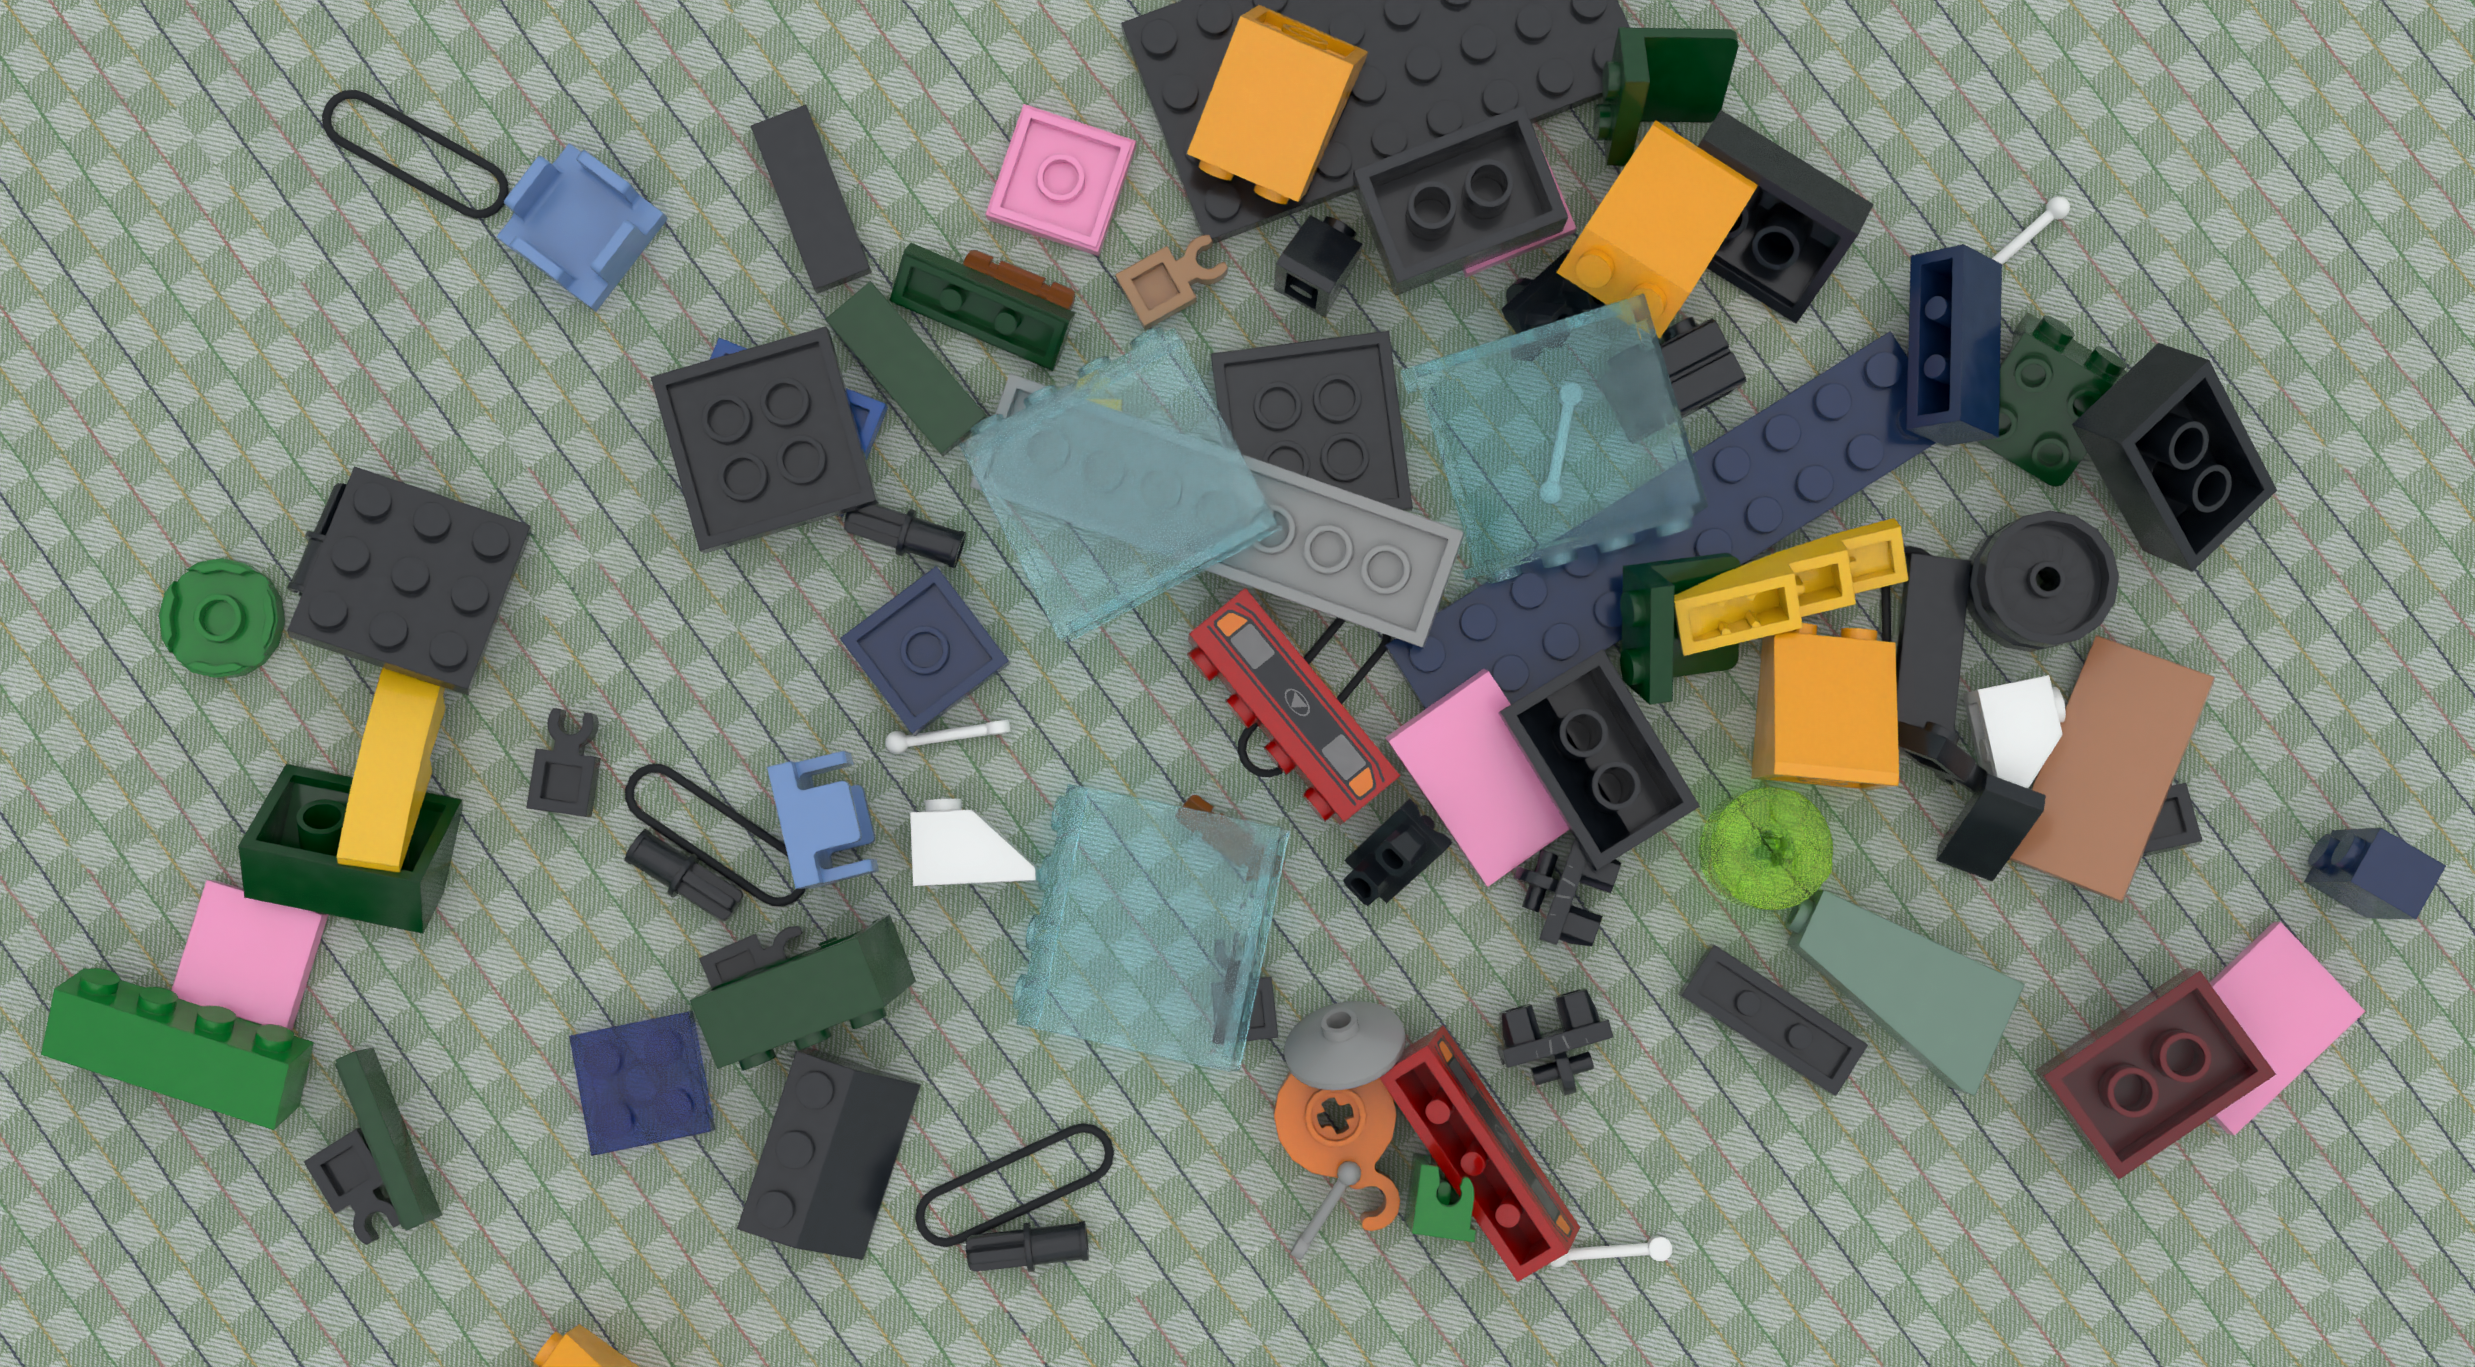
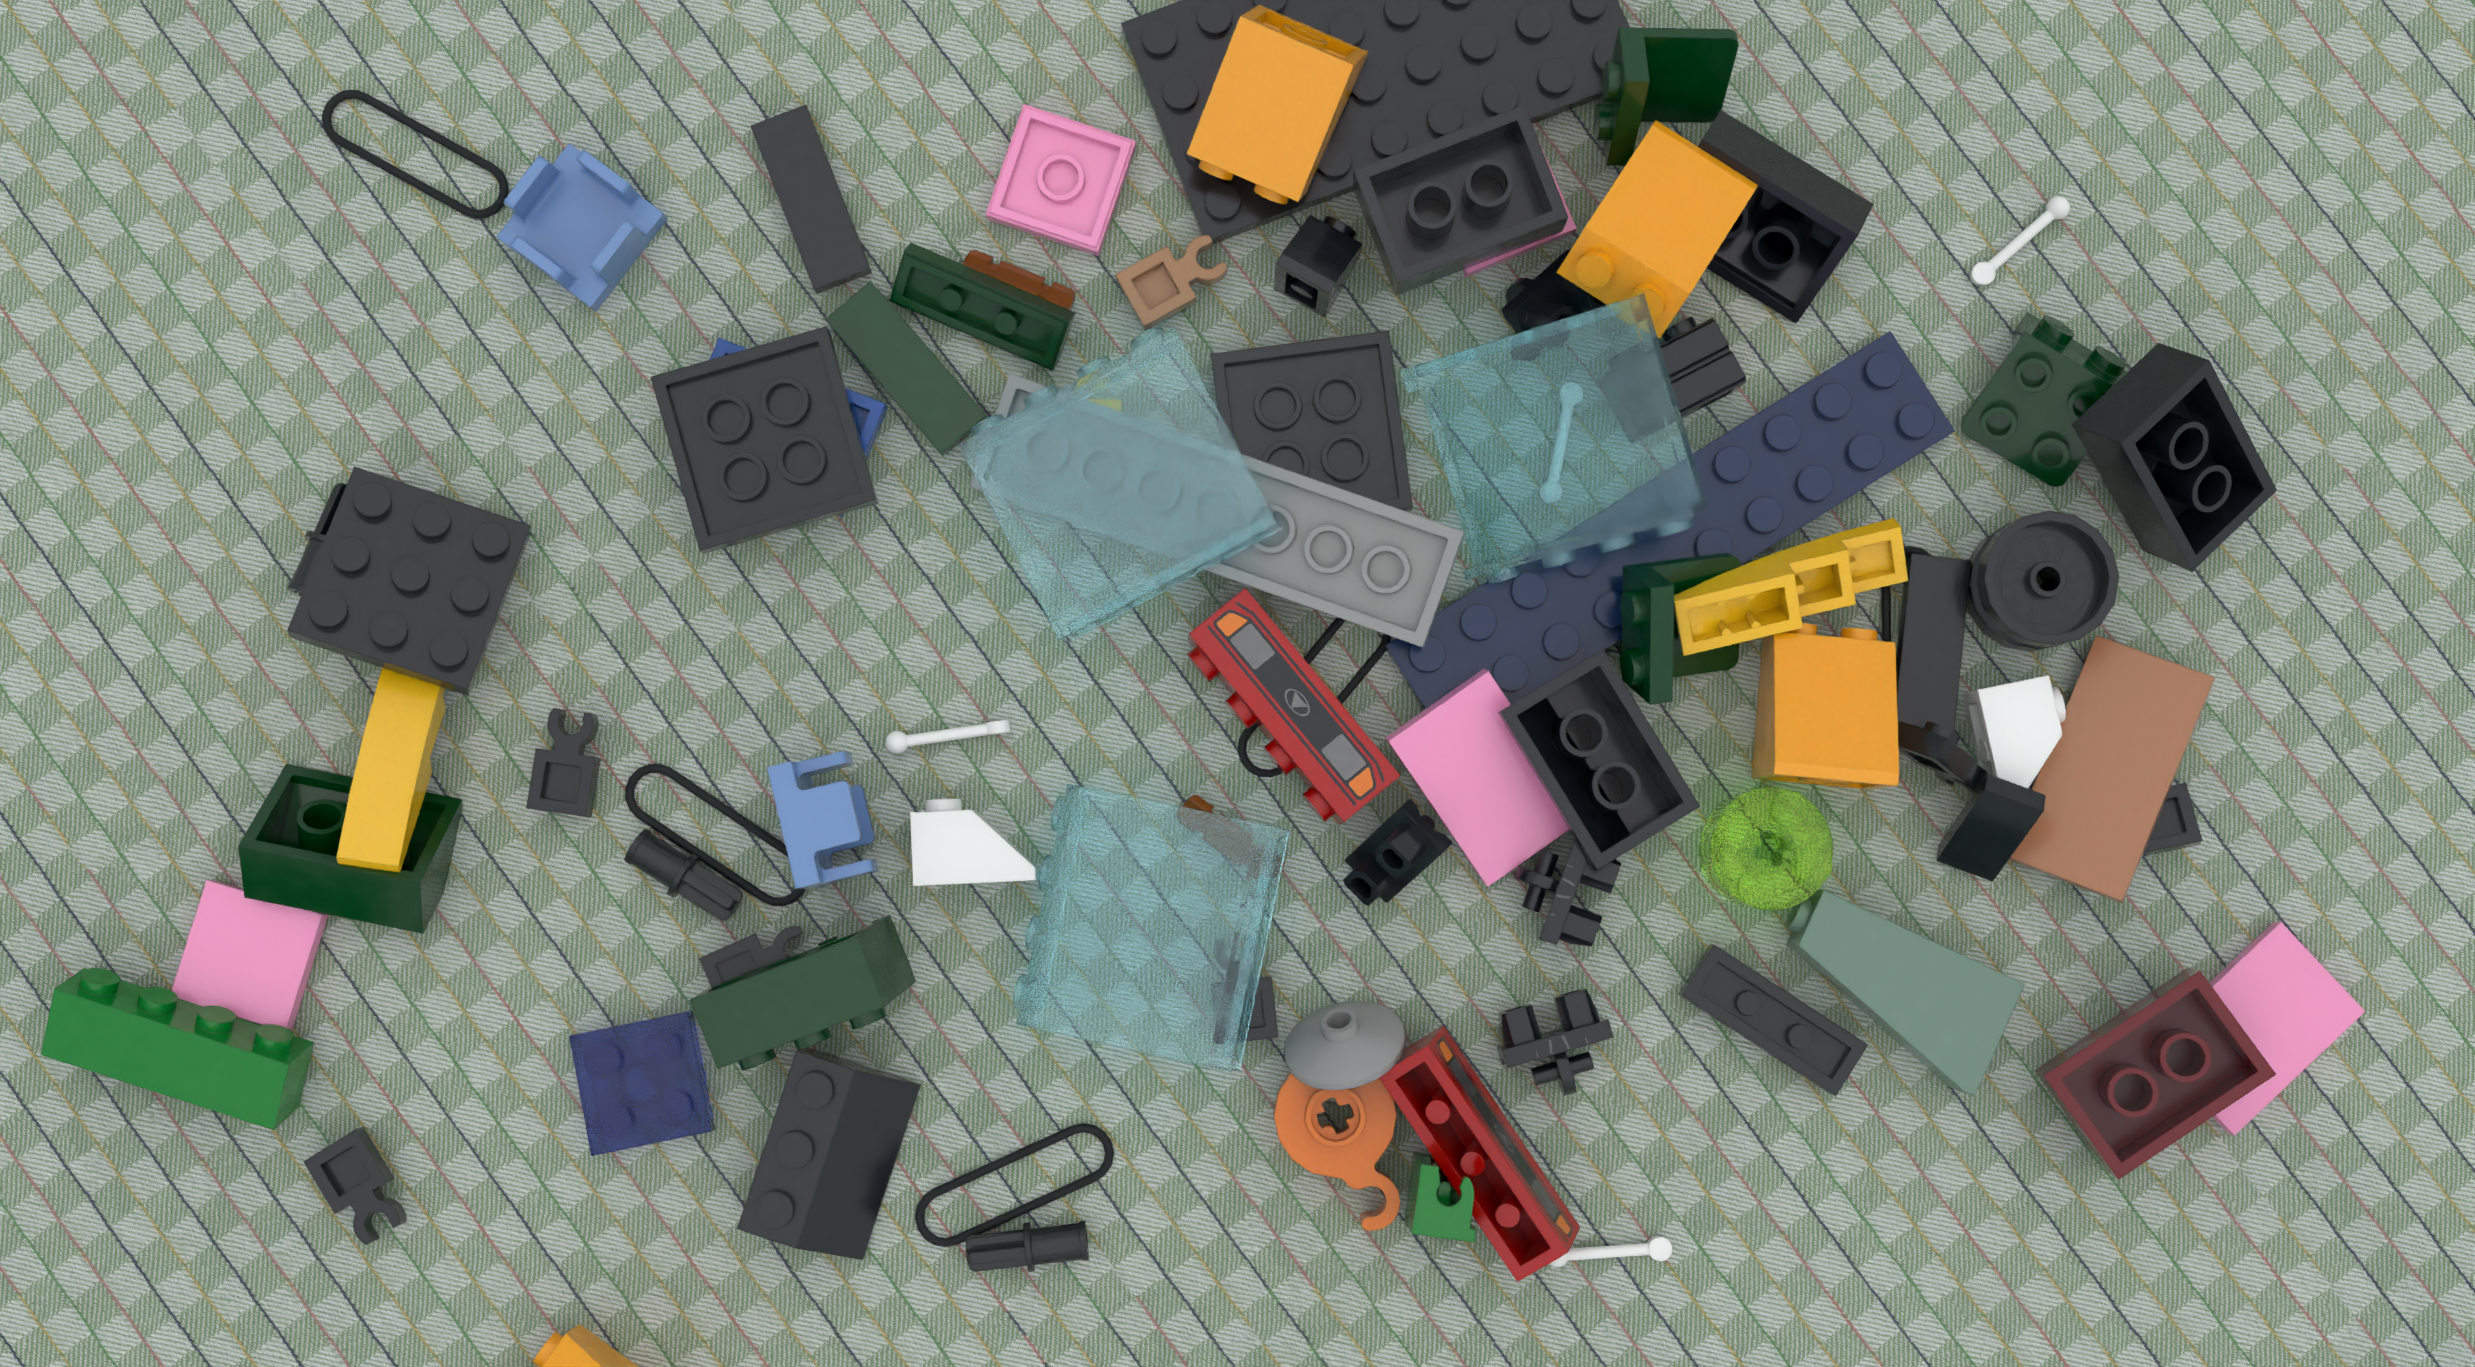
(238, 631): green tile -> none
(388, 1138): dark green tile -> none
(907, 533): black axle -> none
(925, 651): dark blue plate -> none
(1348, 1174): light grey hinge -> none
(1954, 346): dark blue brick -> none
(2373, 873): dark blue brick -> none

